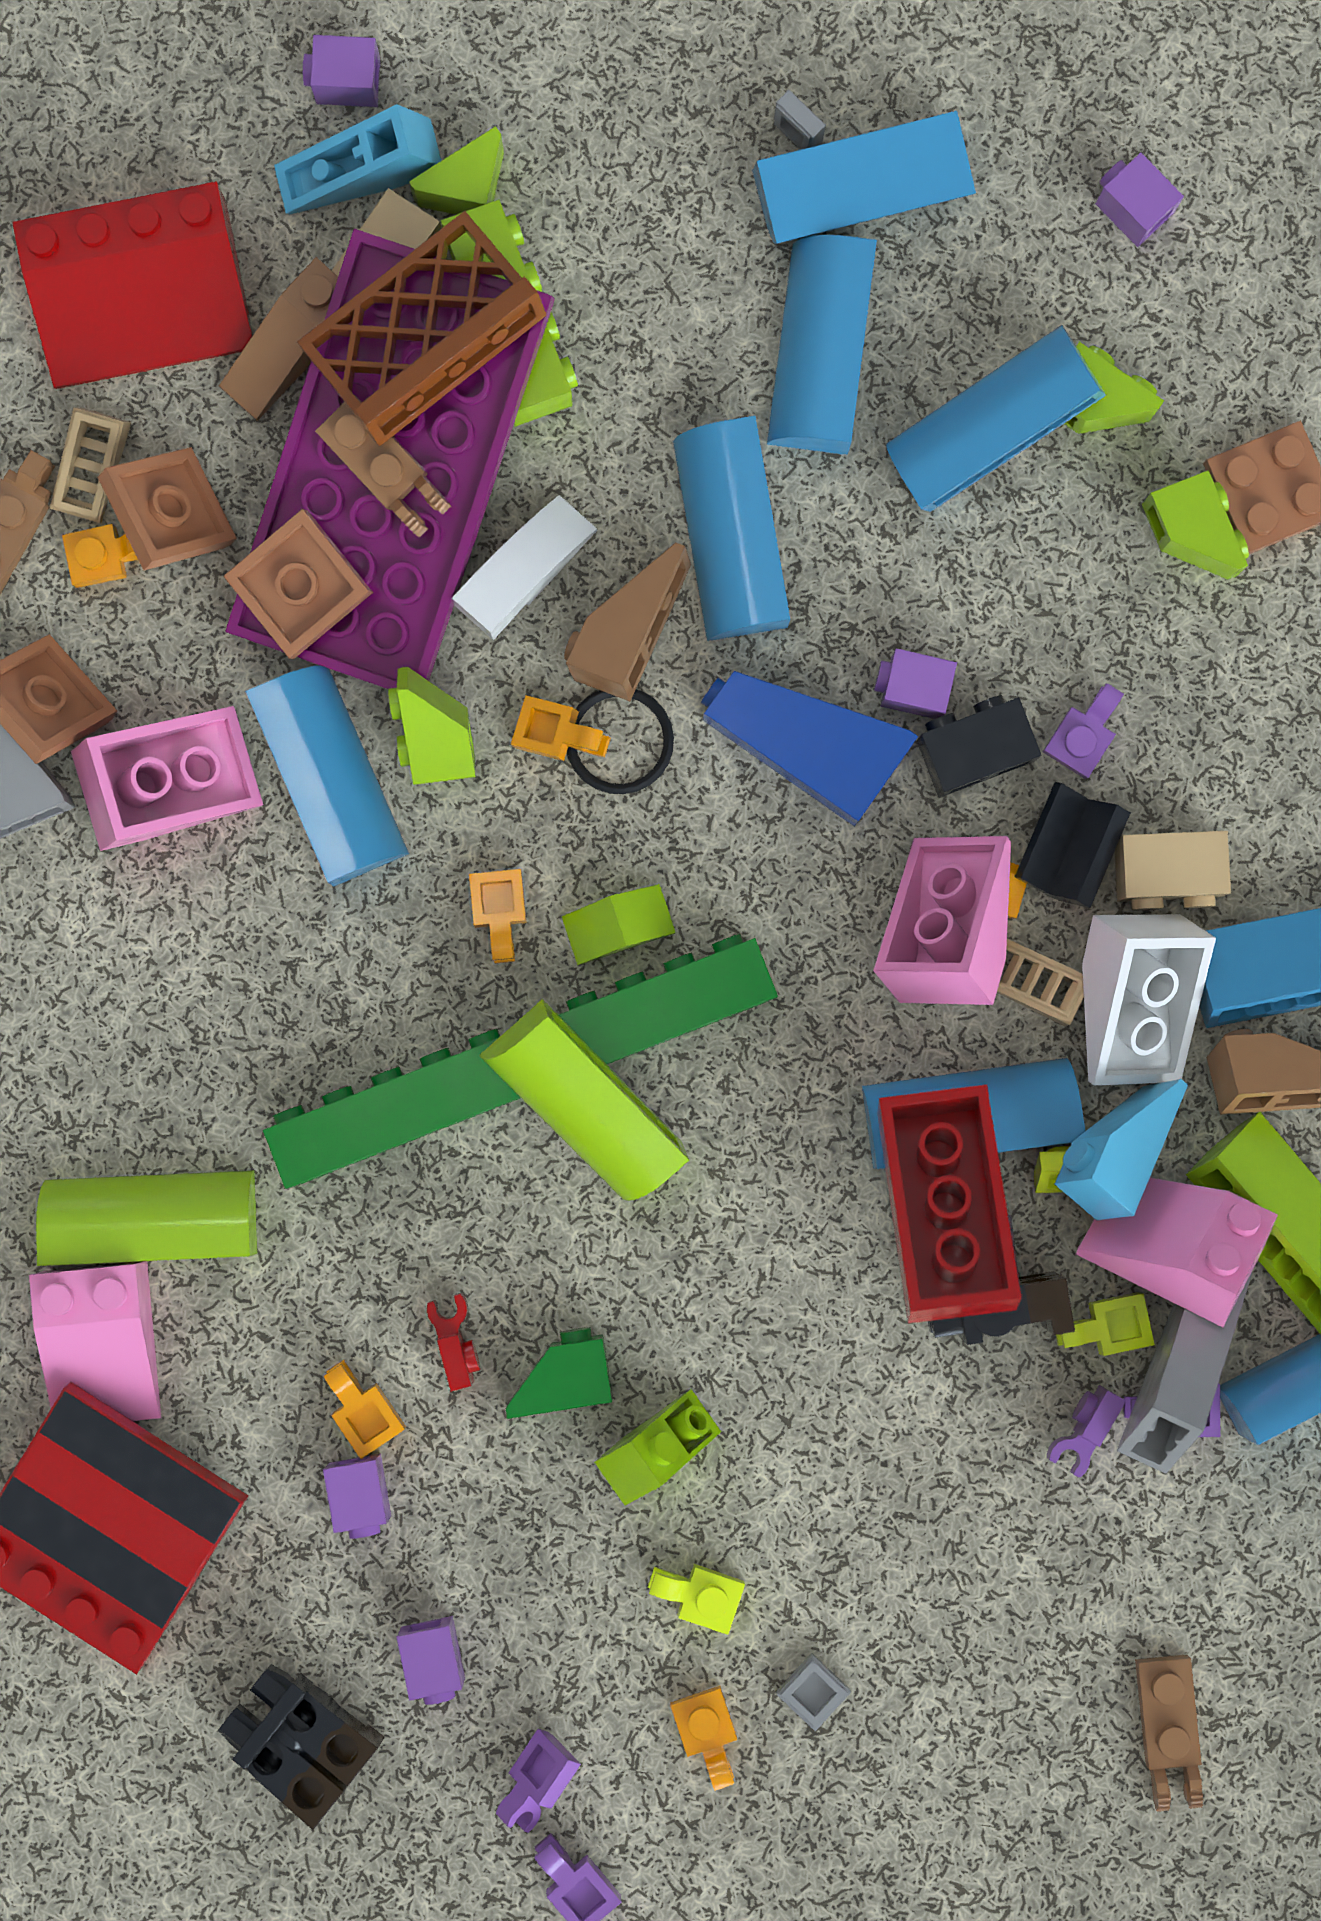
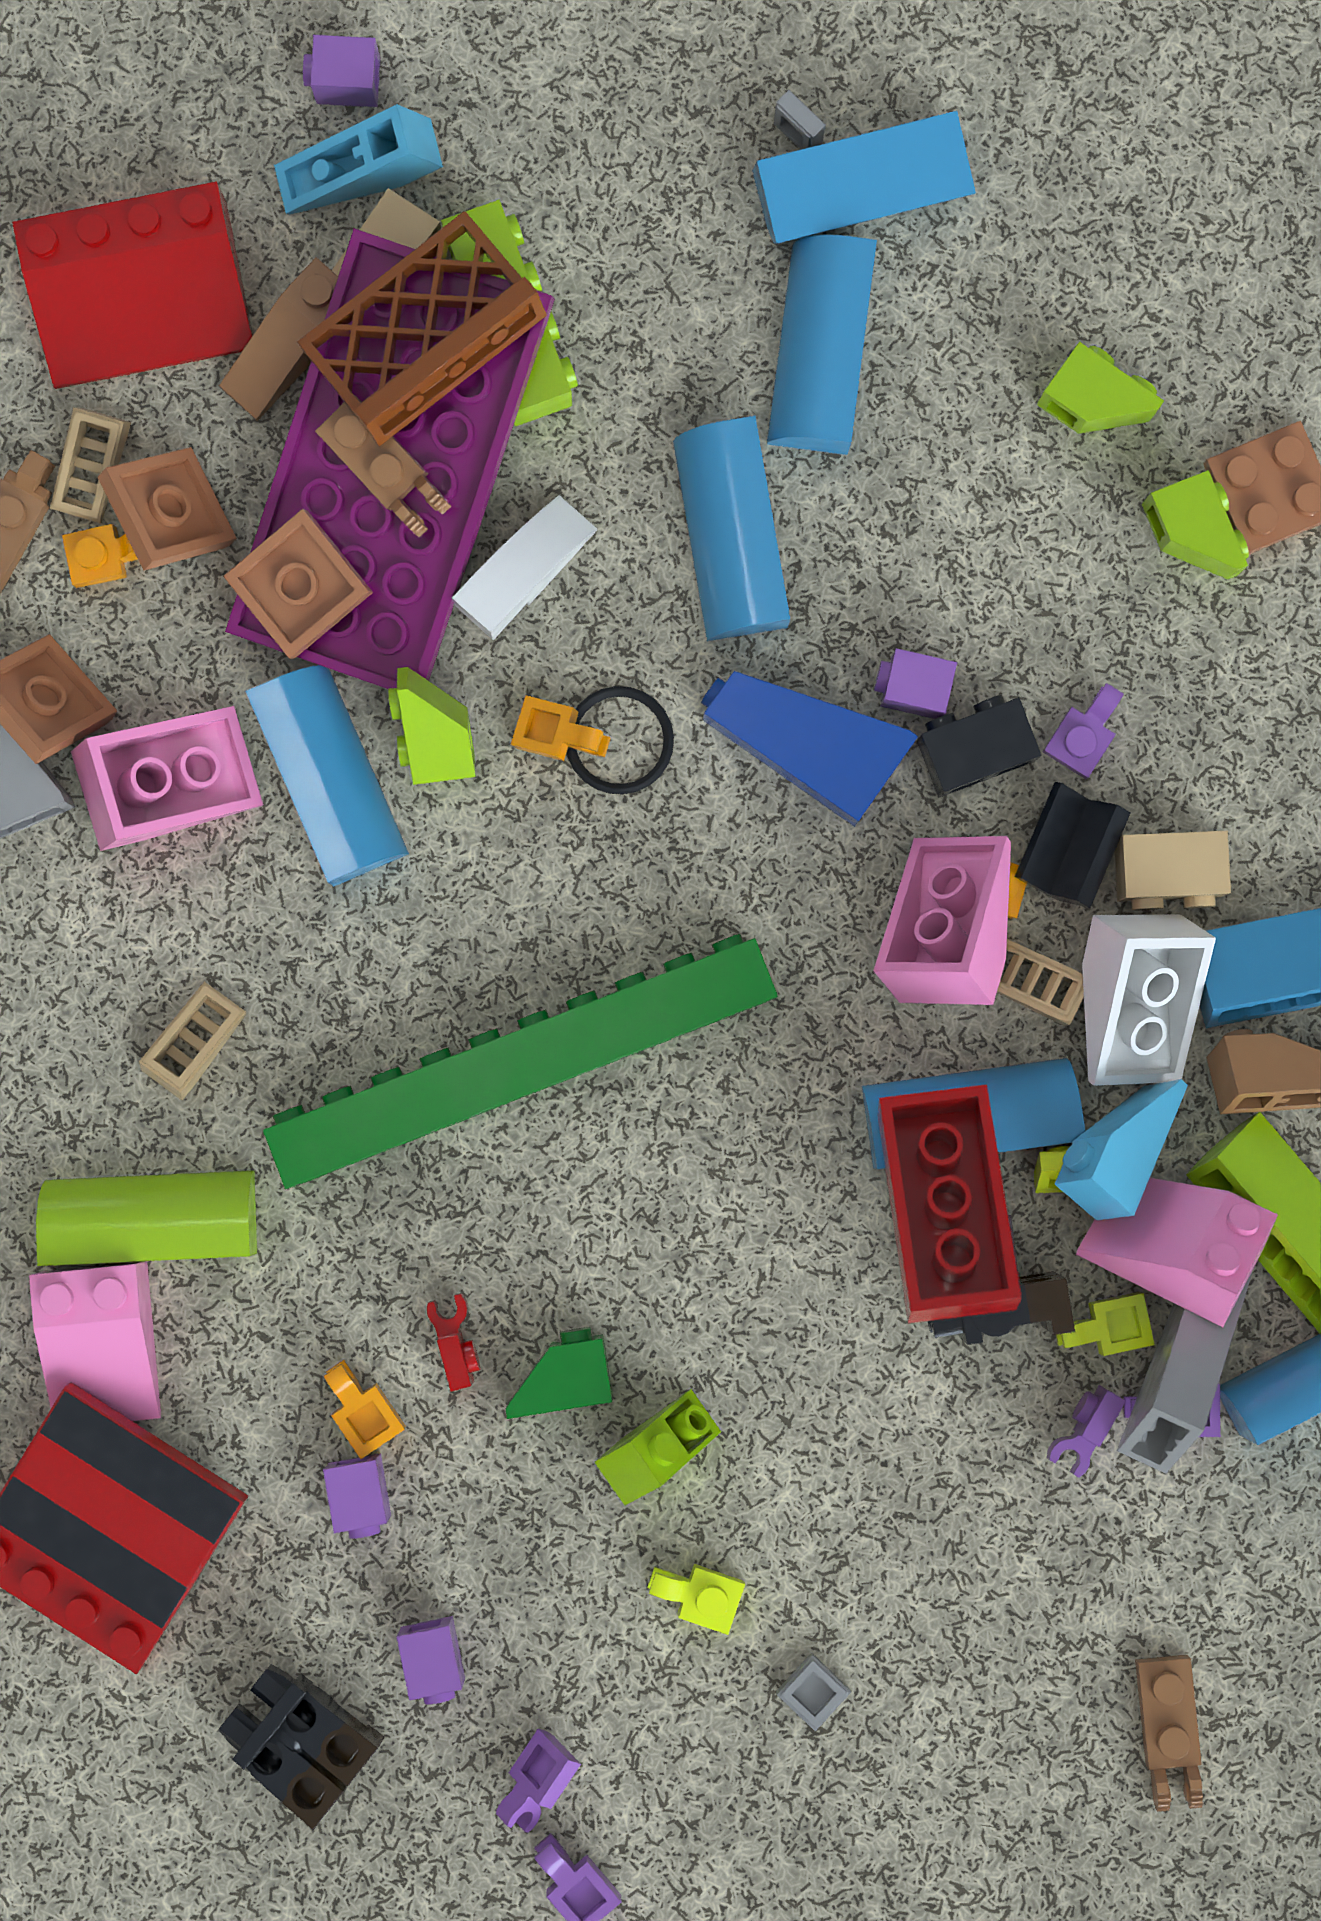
(194, 1068): none -> tan slope
(463, 178): lime slope -> none
(497, 904): light orange plate -> none
(586, 1103): lime brick -> none
(618, 923): lime slope -> none
(624, 630): medium nougat slope -> none
(705, 1728): light orange plate -> none
(994, 419): dark azure brick -> none
(1137, 198): medium lavender brick -> none

